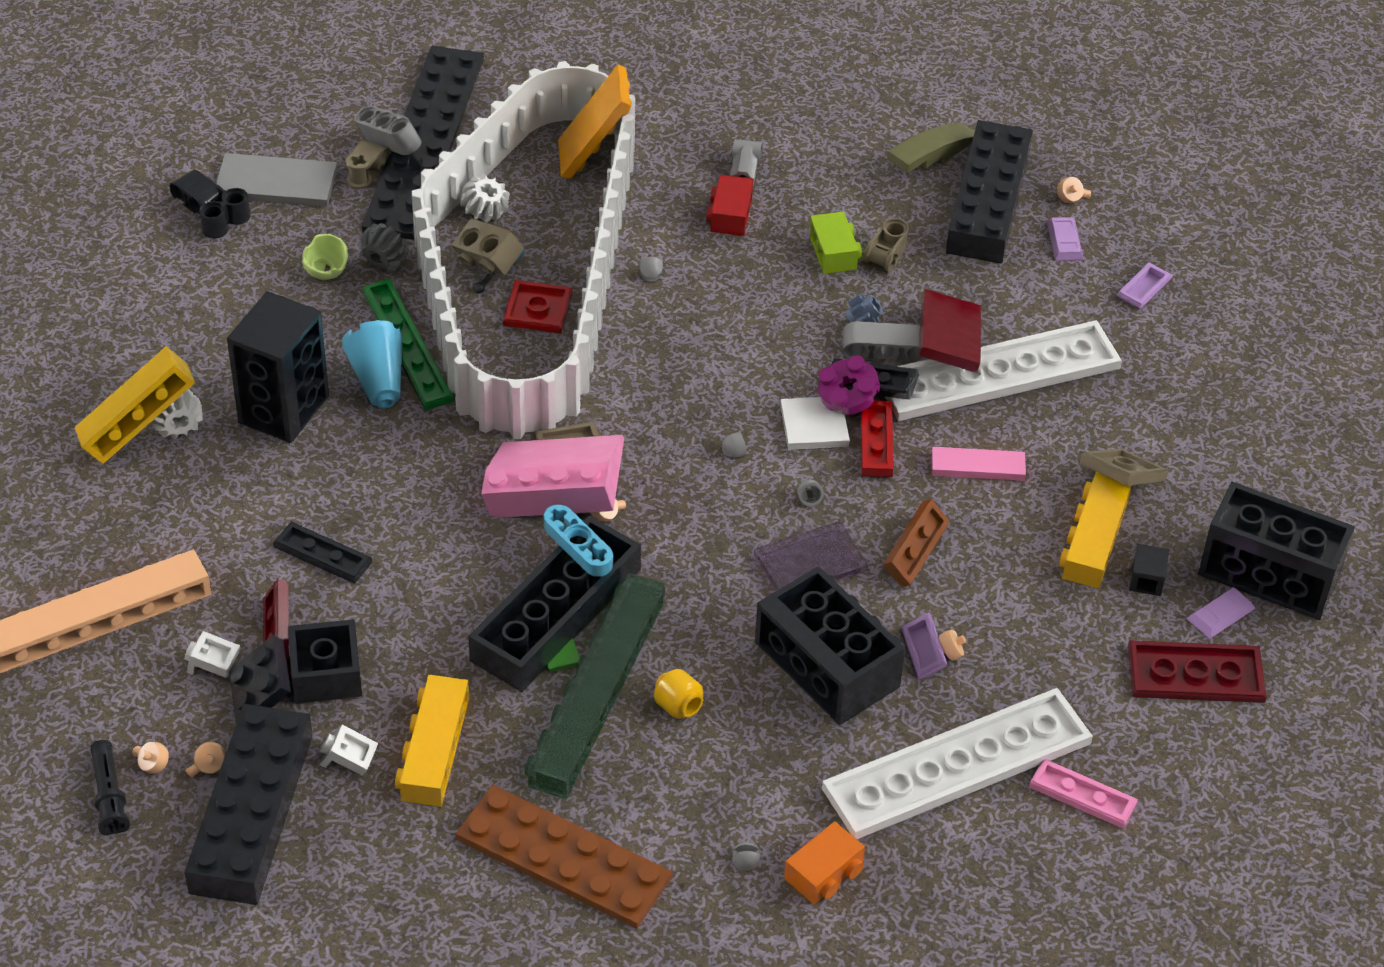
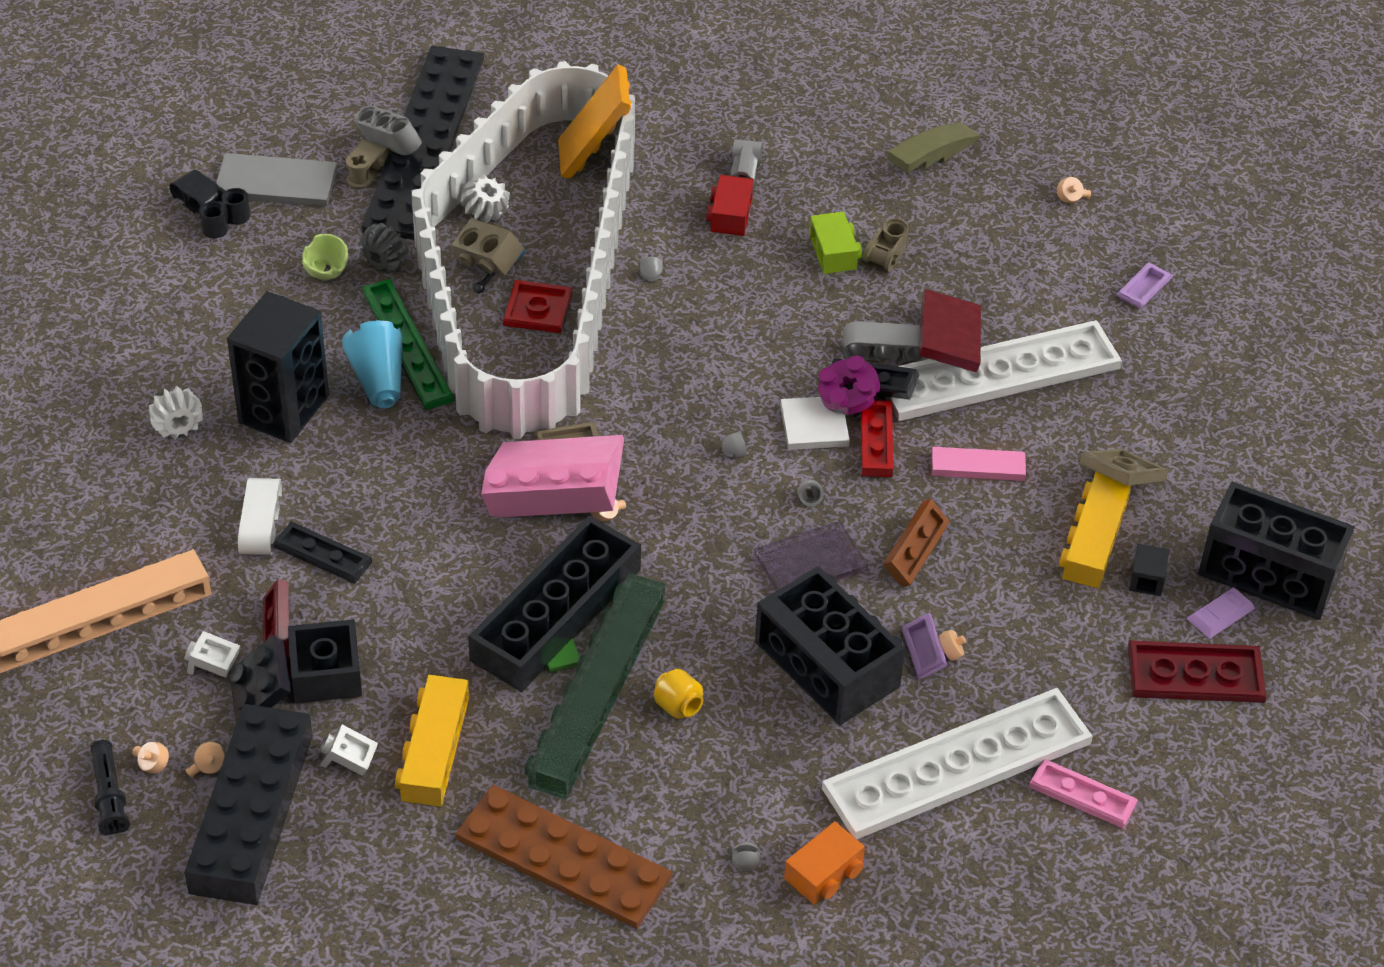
(134, 405): yellow brick -> none
(258, 516): none -> white beam
(579, 552): medium azure beam -> none
(864, 309): sand blue gear -> none
(989, 192): black brick -> none
(1064, 239): lavender tile -> none

